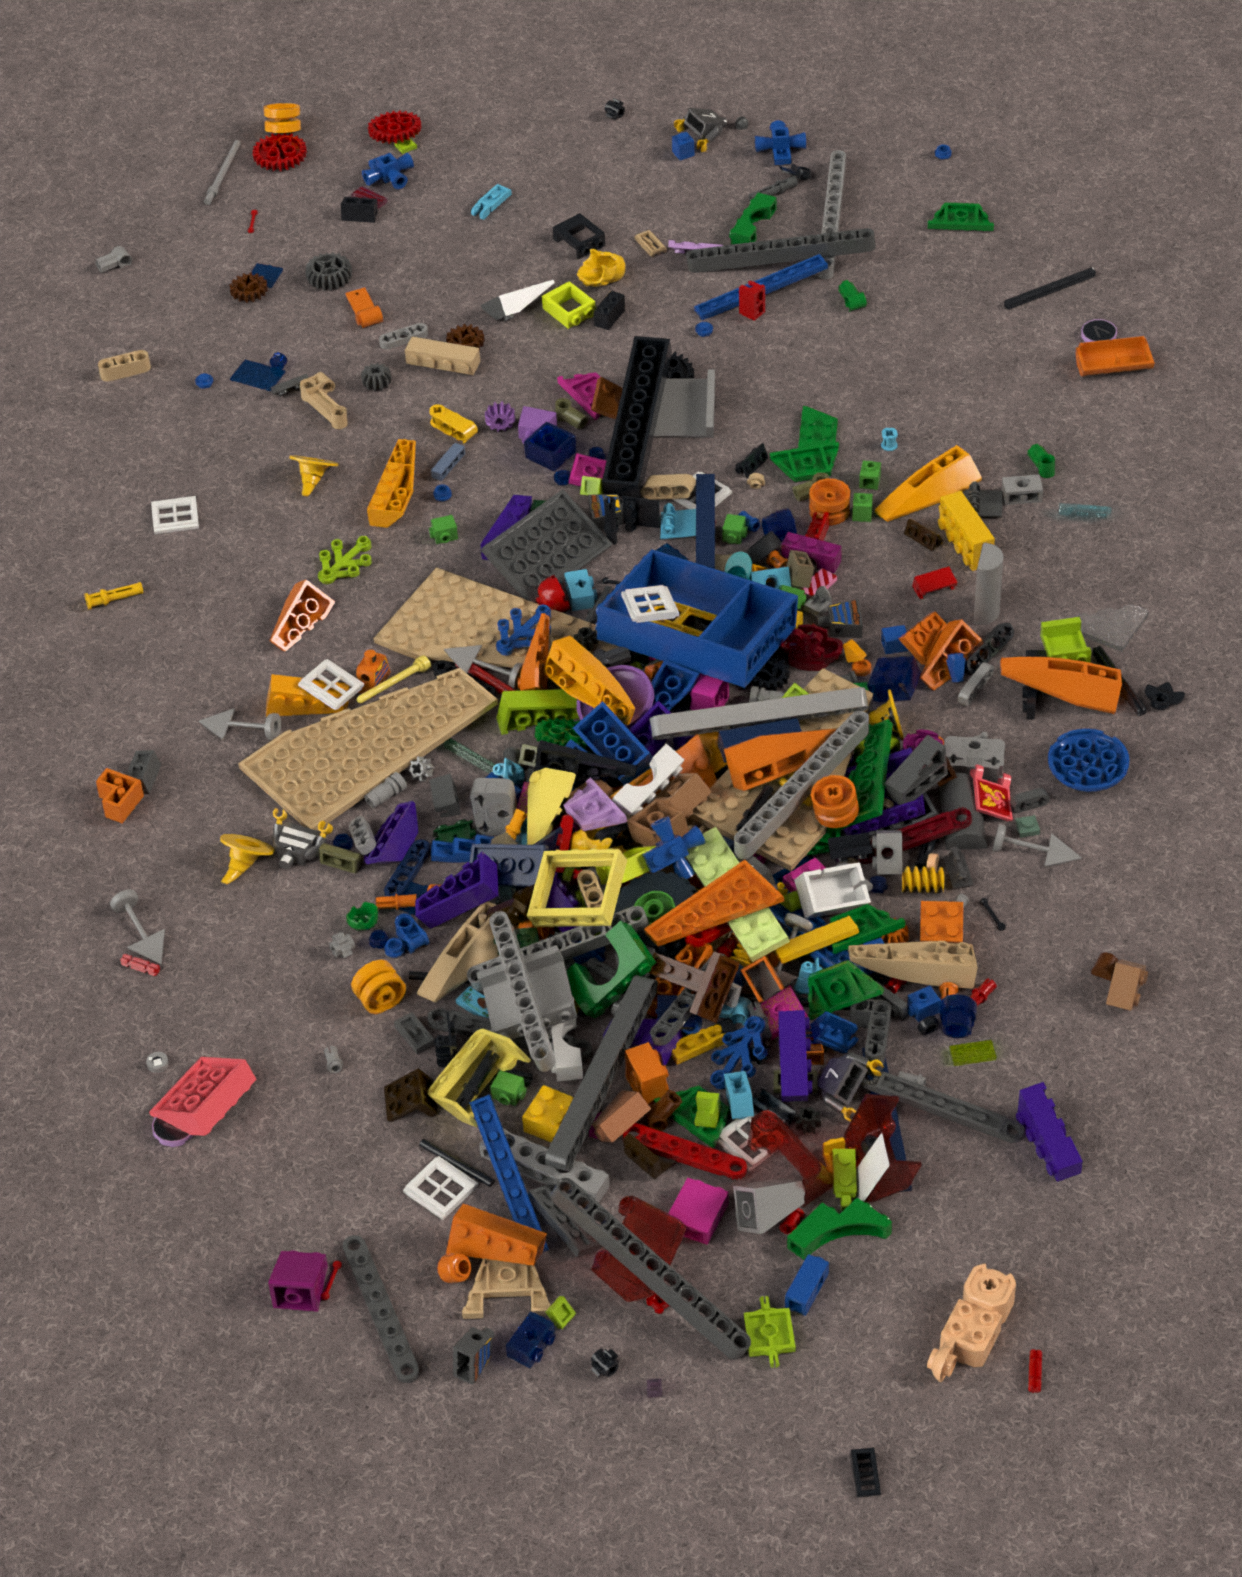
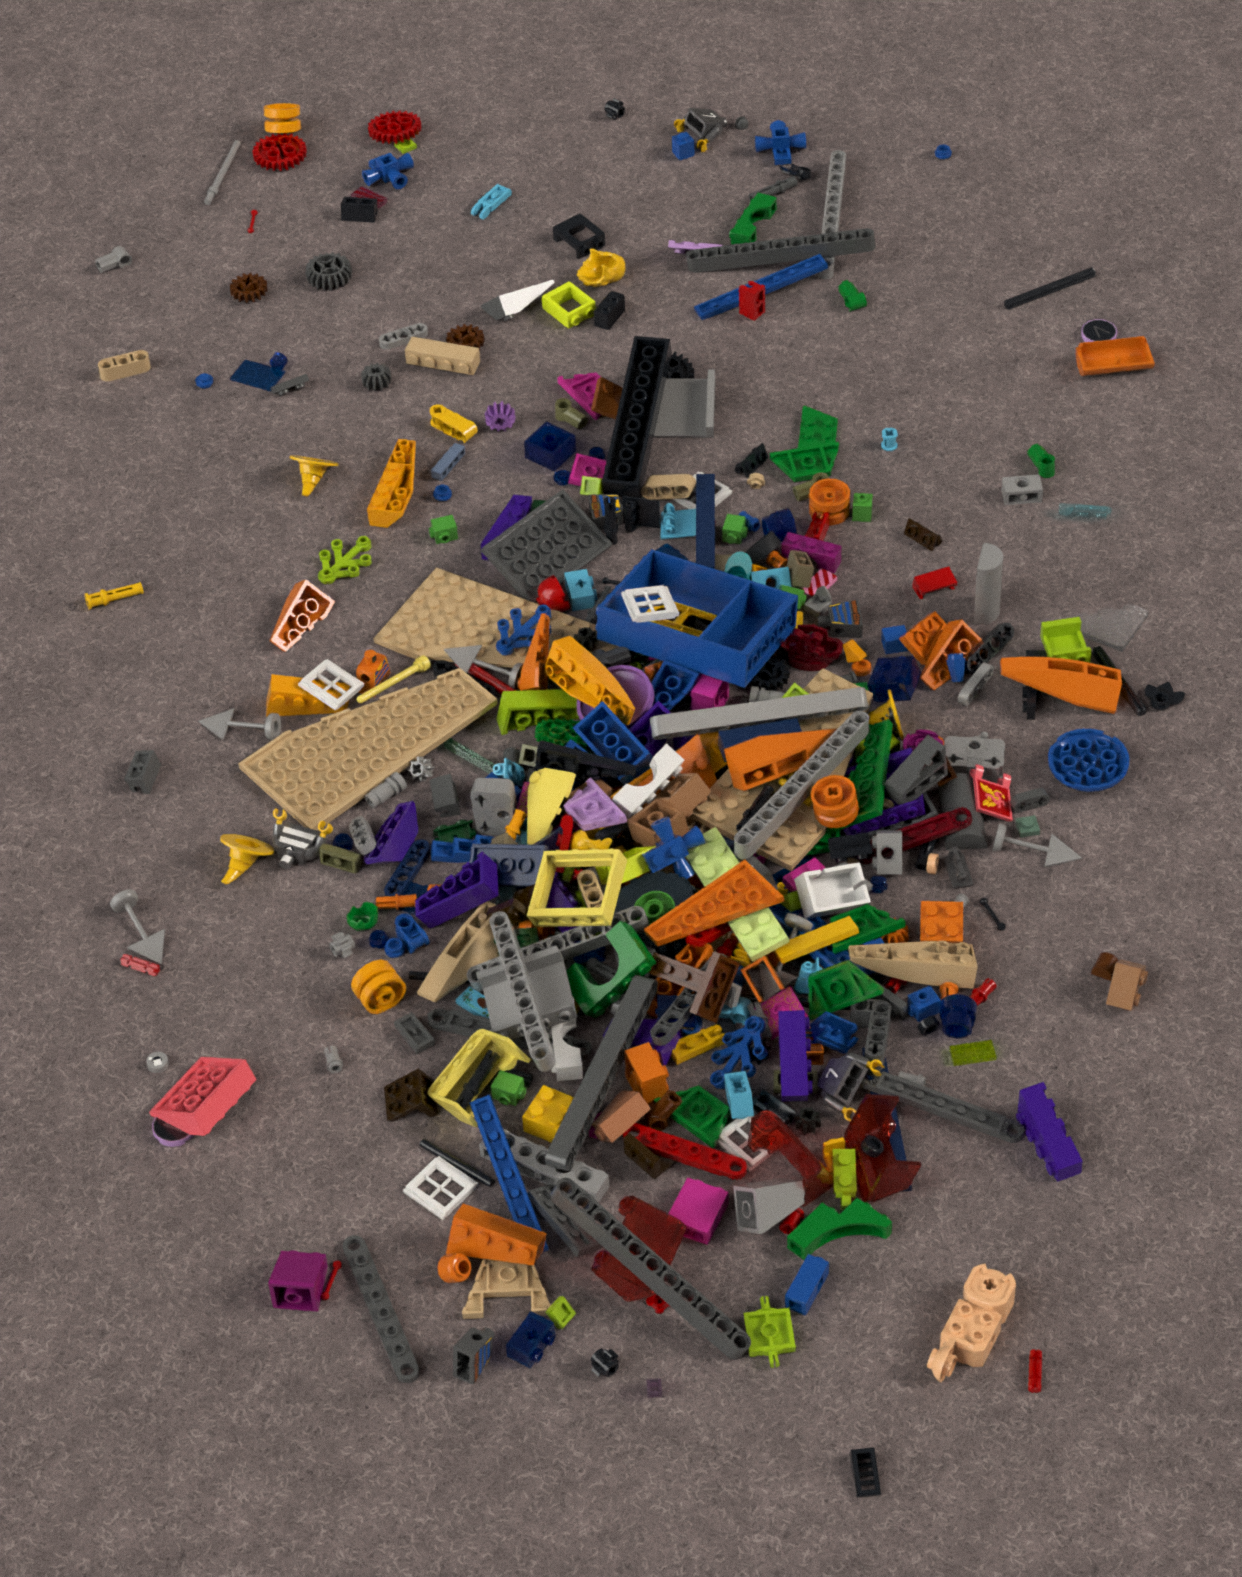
(119, 794): orange brick -> none
(176, 525): white piece -> none
(269, 272): clear blue piece -> none
(315, 391): tan piece -> none
(364, 309): orange door -> none
(445, 1045): black hinge -> none
(532, 419): medium lavender torso -> none
(645, 243): tan tile -> none
(704, 329): blue plate -> none
(708, 1109): lime panel -> none
(870, 475): bright green brick -> none
(871, 1169): white sticker -> none
(922, 879): yellow piece -> none
(941, 476): light orange wedge -> none
(961, 217): green wing -> none
(963, 527): yellow brick -> none
(985, 502): dark grey hinge -> none

